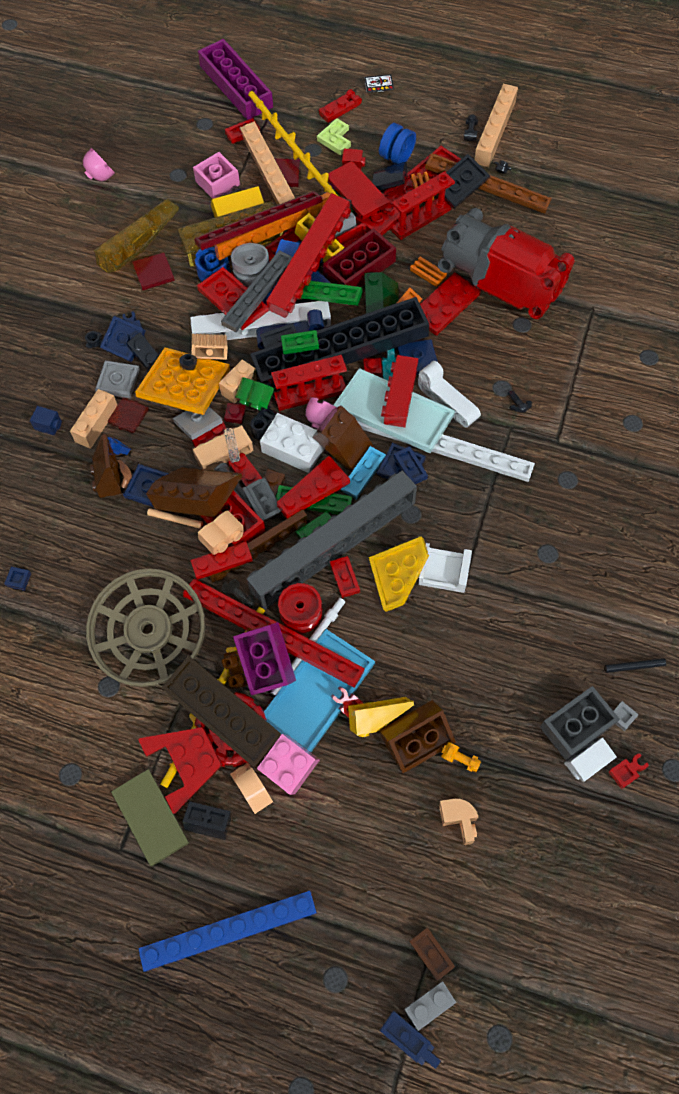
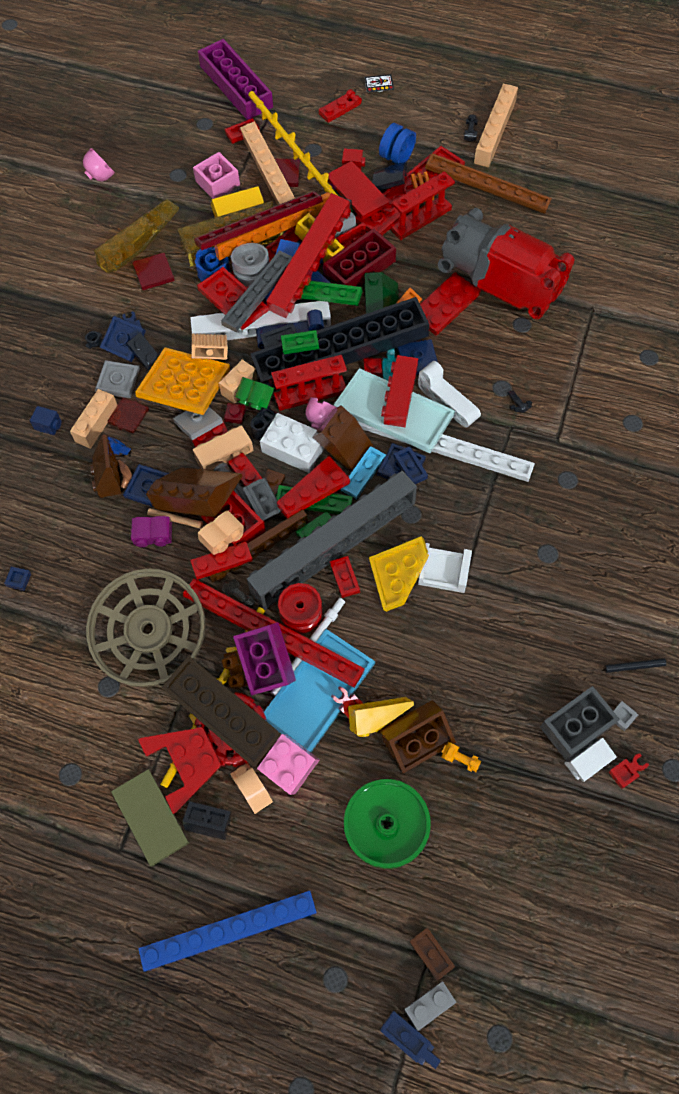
(151, 530): none -> magenta brick
(188, 361): black plate -> none
(232, 445): clear axle -> none
(332, 136): yellowish green plate -> none
(393, 803): none -> green dish
(430, 270): orange tile -> none
(459, 812): light nougat brick -> none
(467, 177): black tile -> none
(501, 167): black plate -> none

